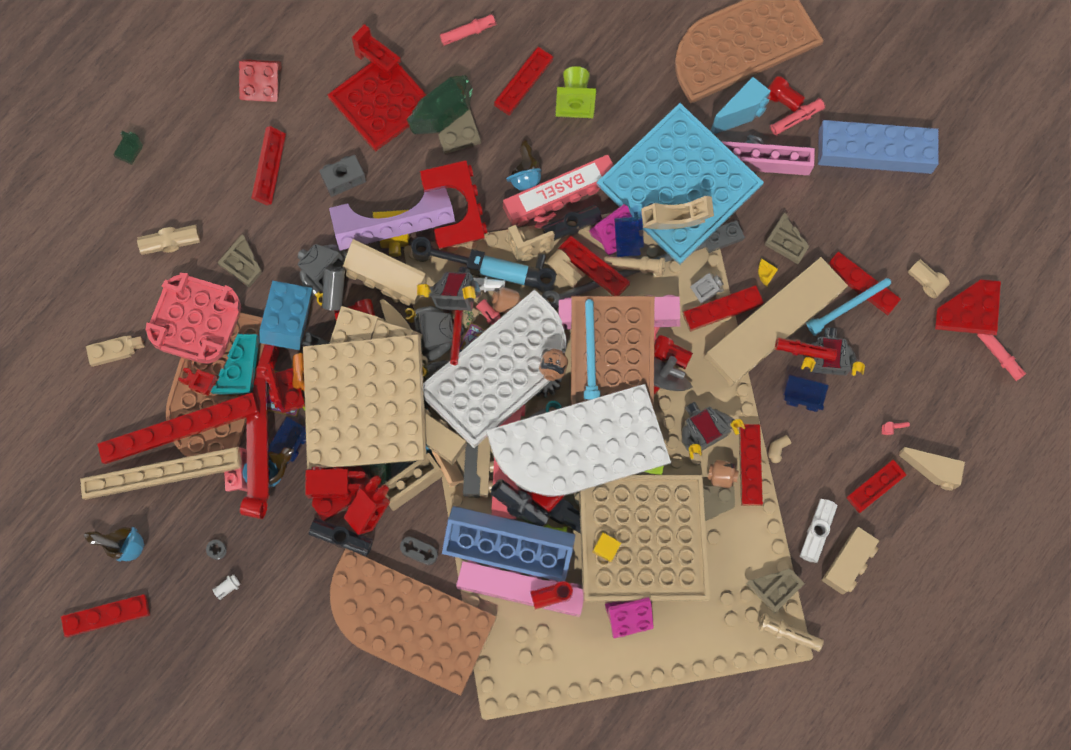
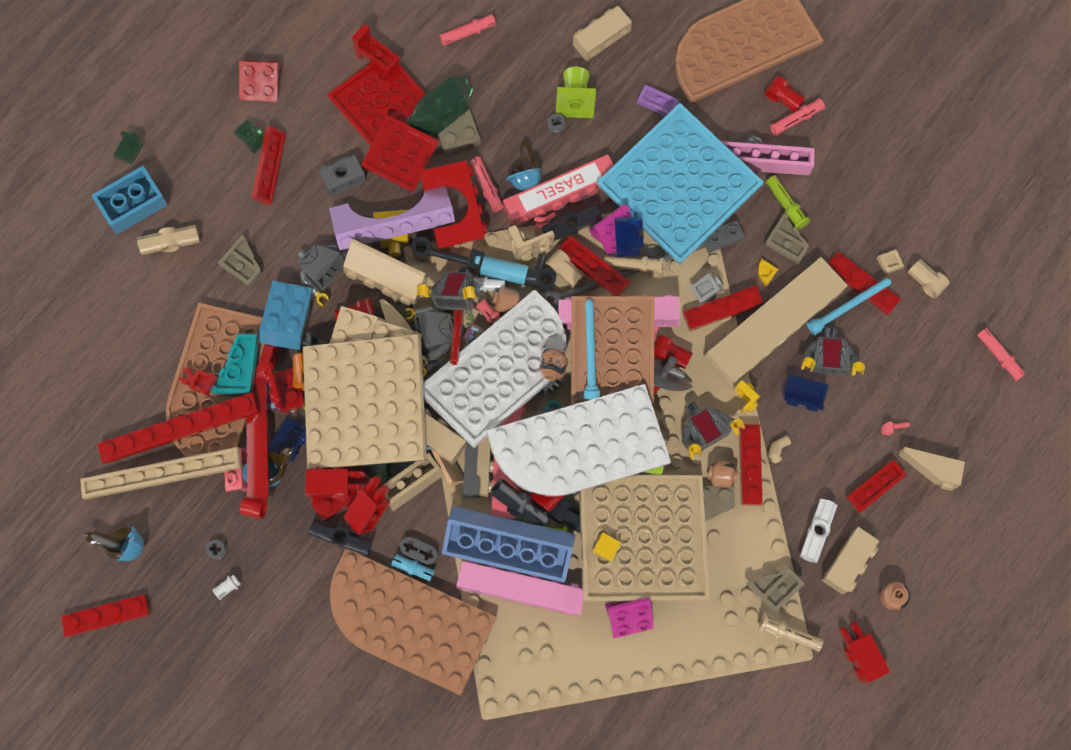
(113, 349): tan hinge -> none
(129, 200): none -> dark azure brick
(194, 319): coral tile -> none
(250, 135): none -> clear green bracket
(333, 288): dark grey pin -> none
(399, 153): none -> red plate
(413, 567): none -> medium azure pin
(490, 192): none -> coral pin
(523, 81): red plate -> none
(548, 595): red piece -> none
(554, 118): none -> dark grey bush
(602, 33): none -> tan brick
(657, 101): none -> medium lavender plate
(677, 216): tan arch -> none
(742, 107): medium azure slope -> none
(748, 394): none -> yellow bracket
(791, 208): none -> lime pin
(797, 347): red pin -> none
(864, 655): none -> red hinge
(878, 146): medium blue brick -> none
(890, 262): none -> tan tile
(895, 596): none -> nougat head
(972, 310): red plate -> none

